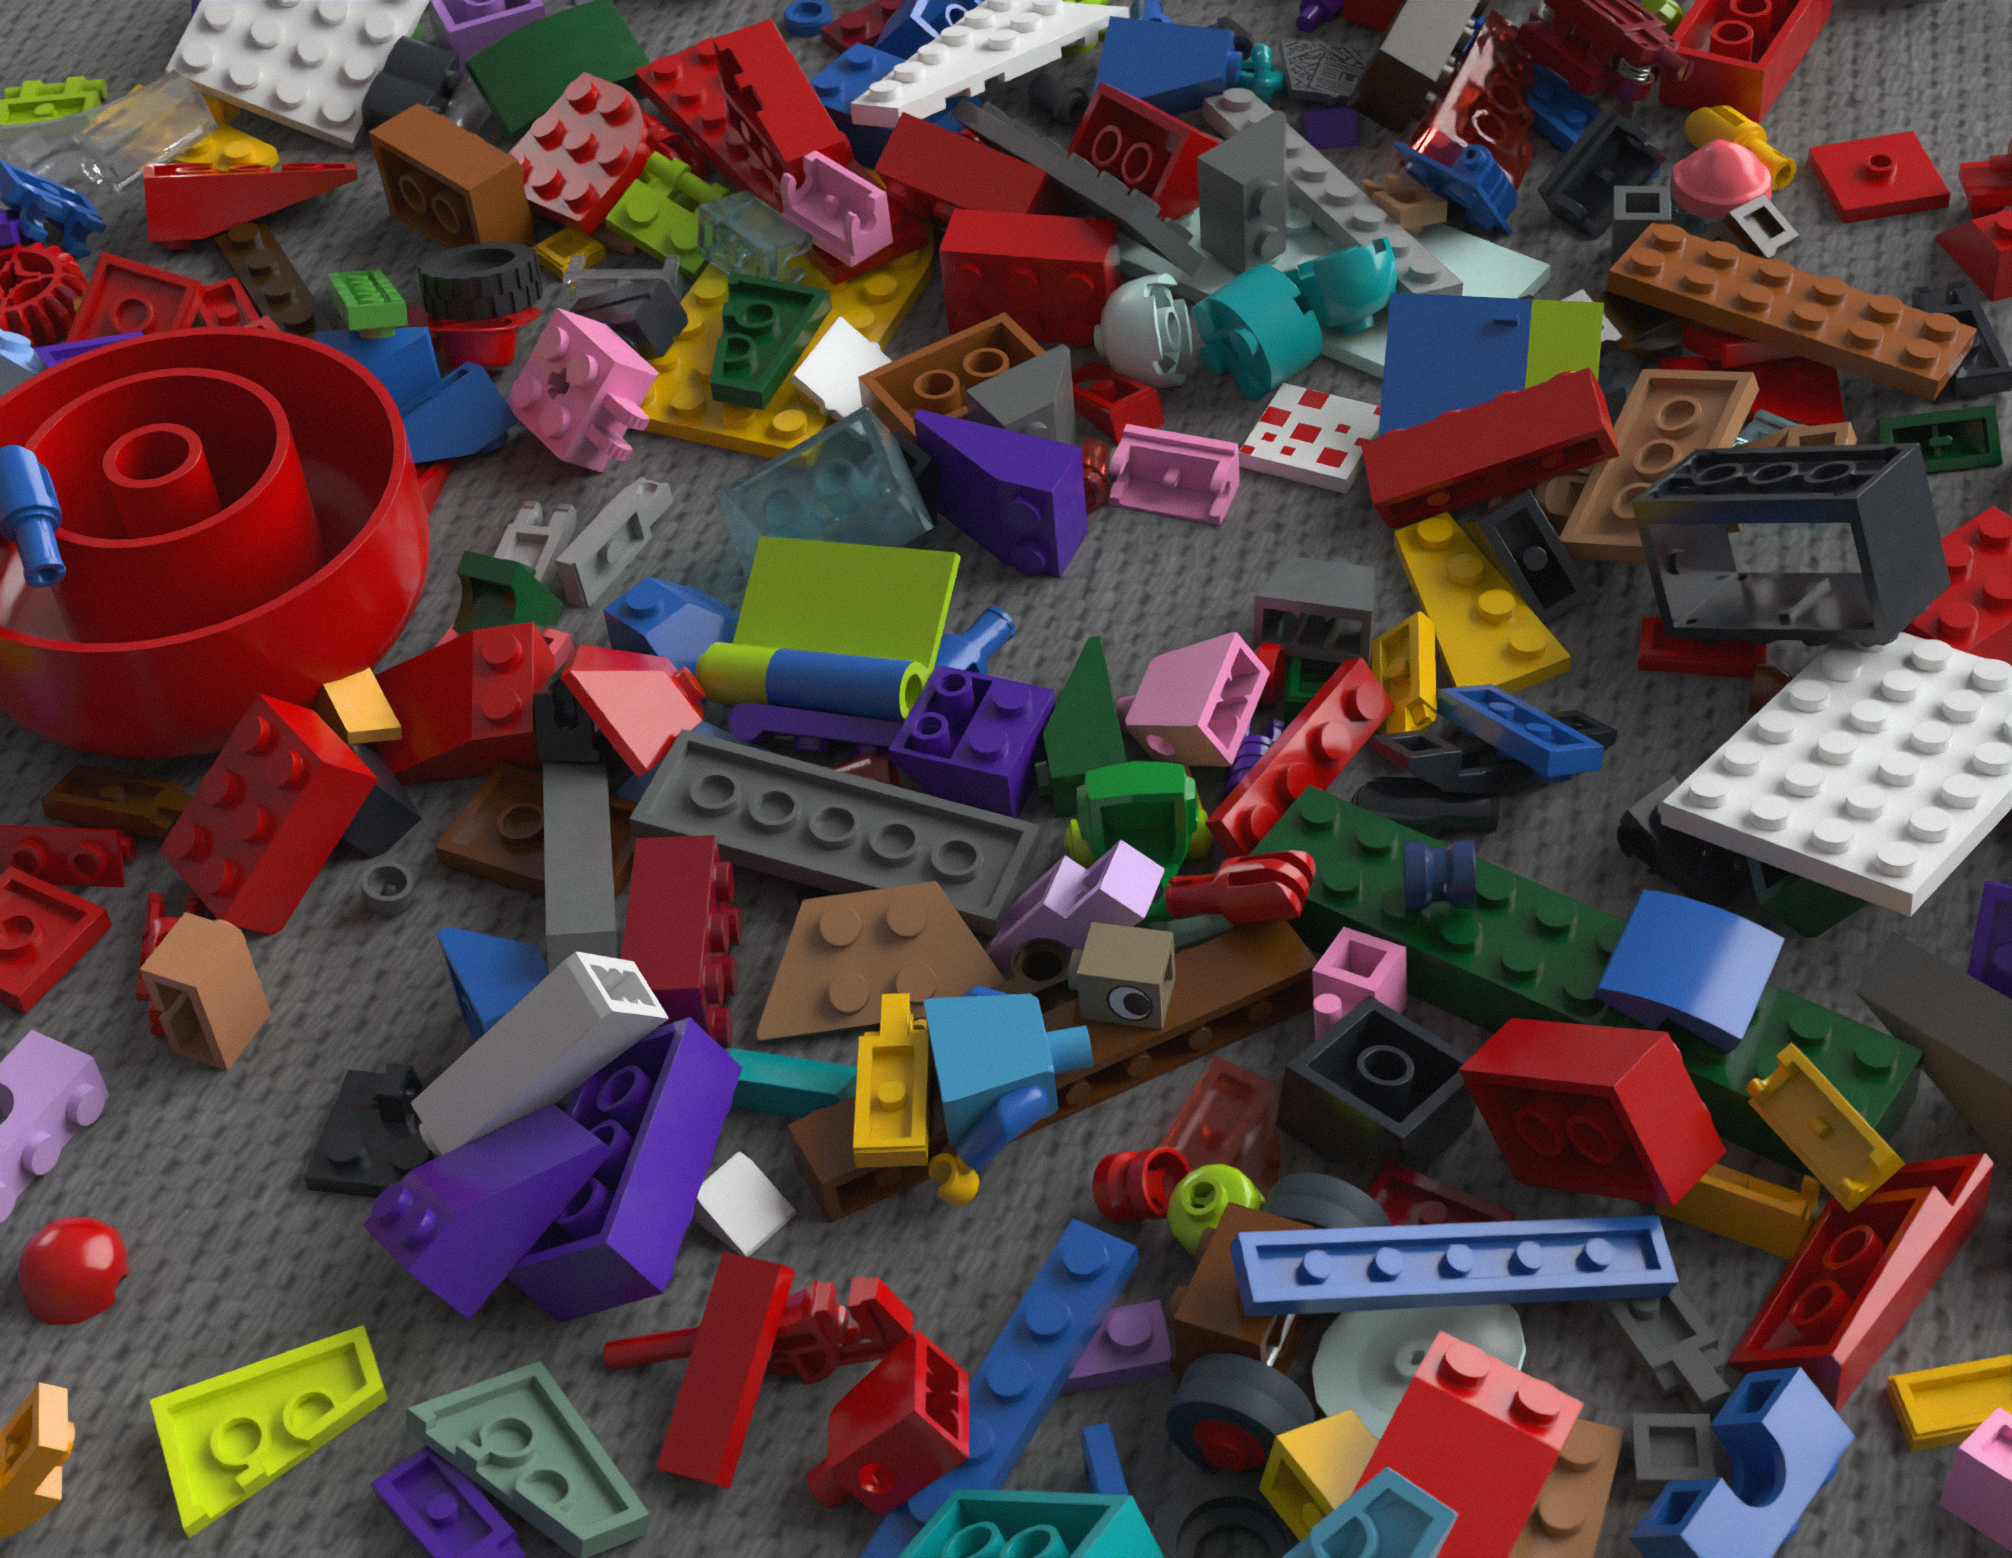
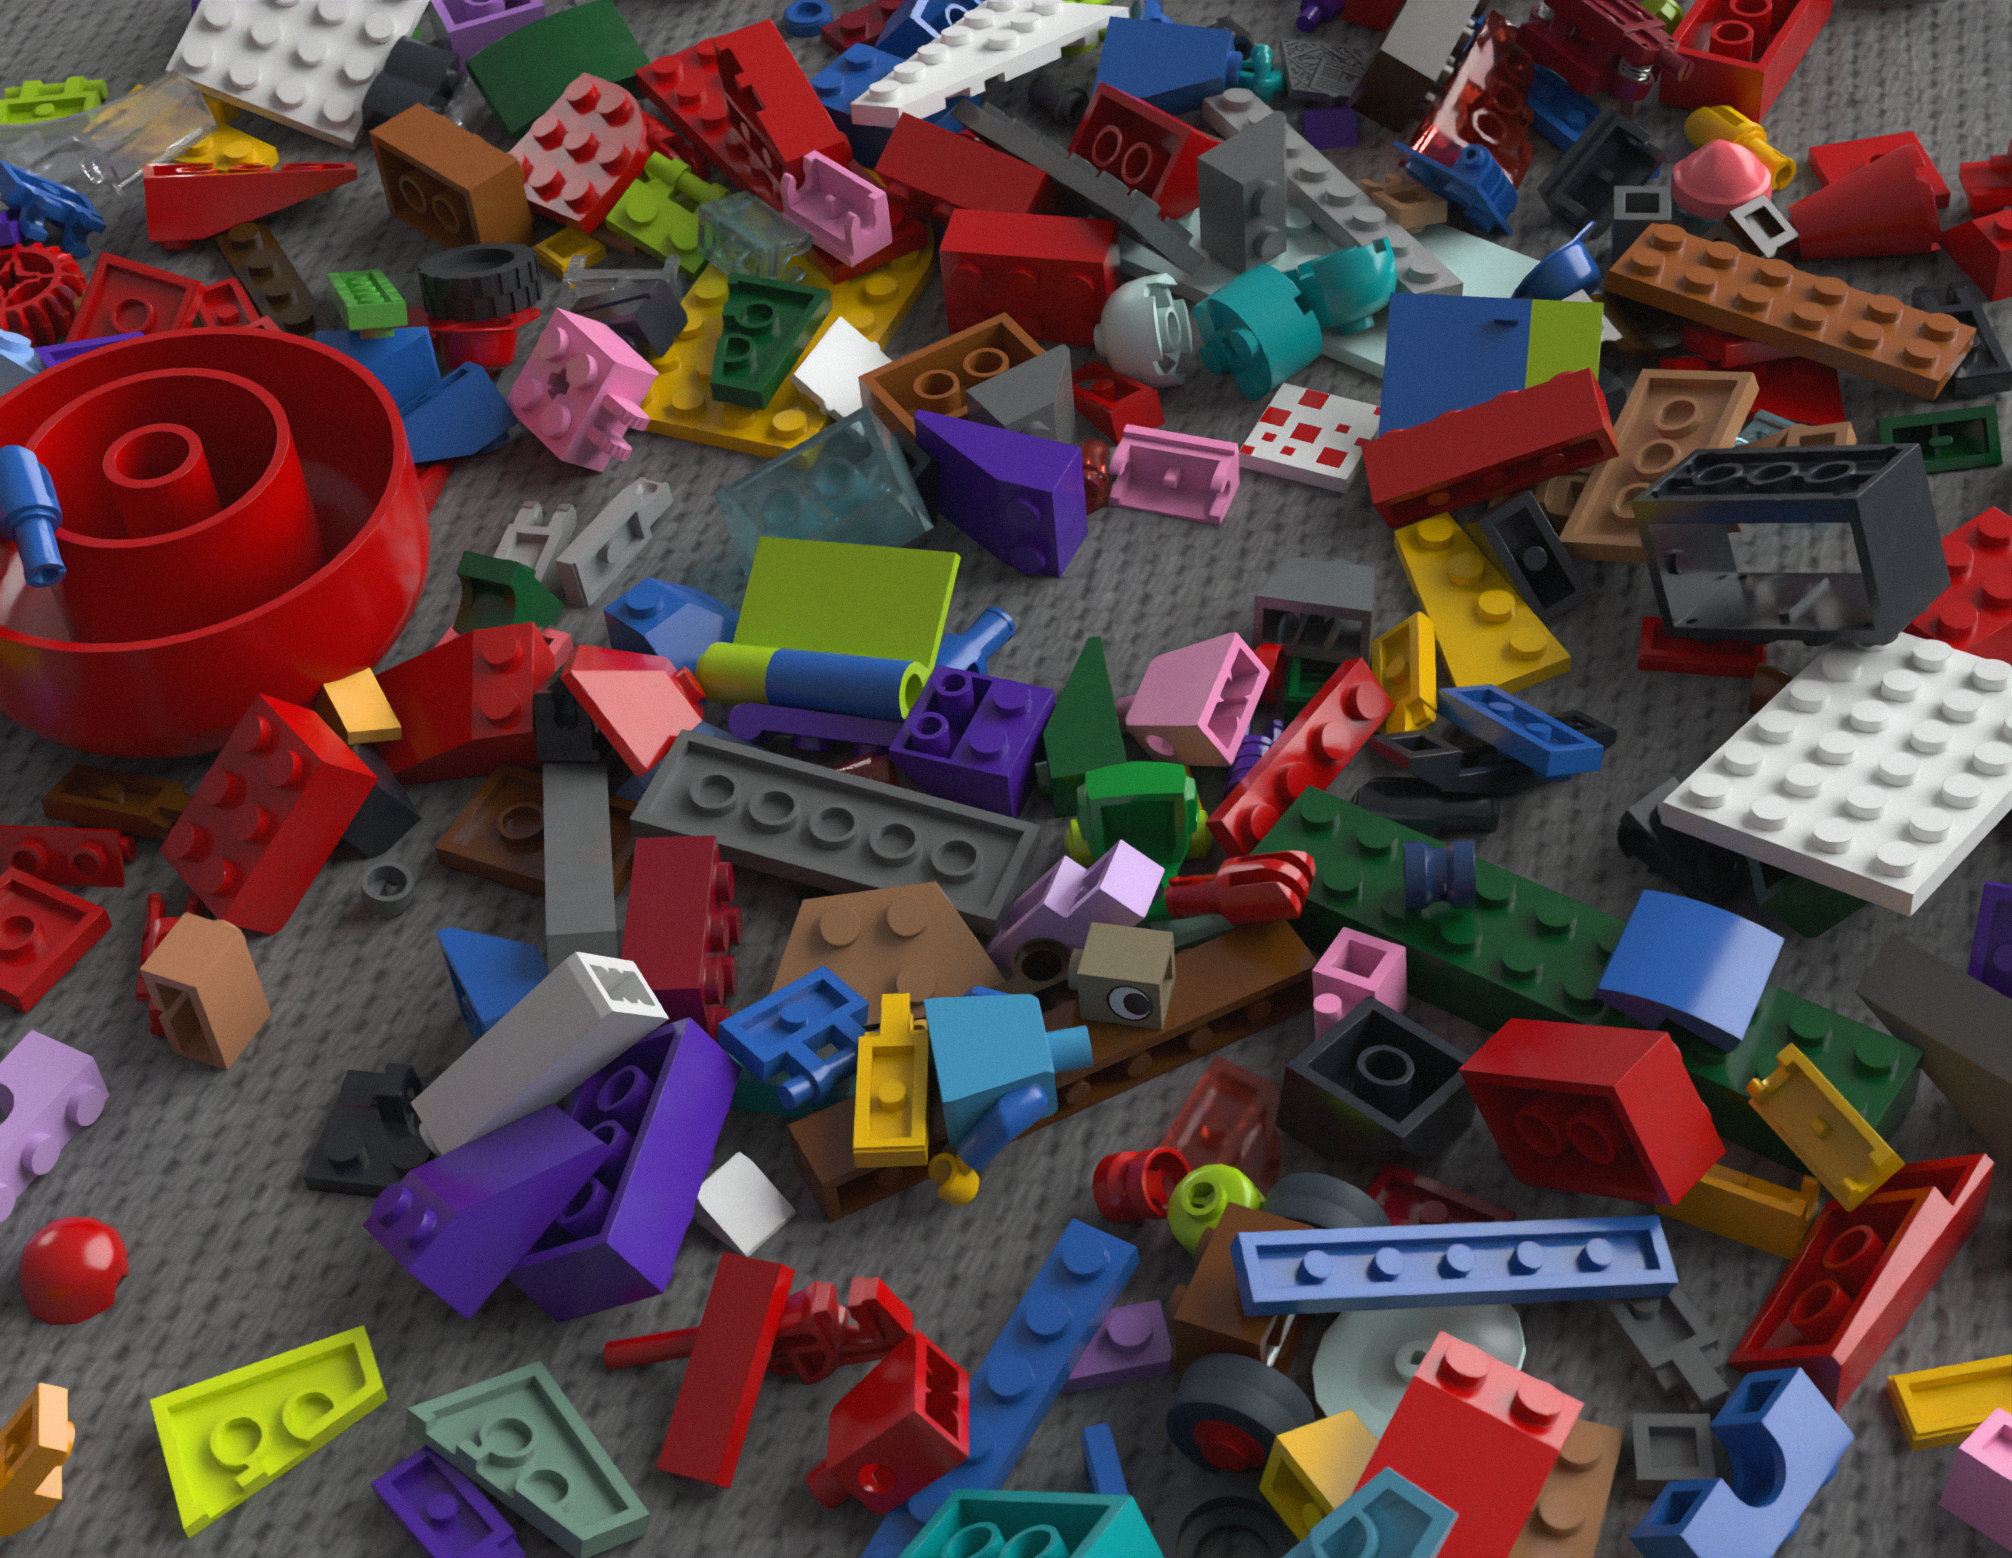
(792, 1026): none -> blue plate
(1563, 272): none -> blue piece
(1870, 213): none -> red cone

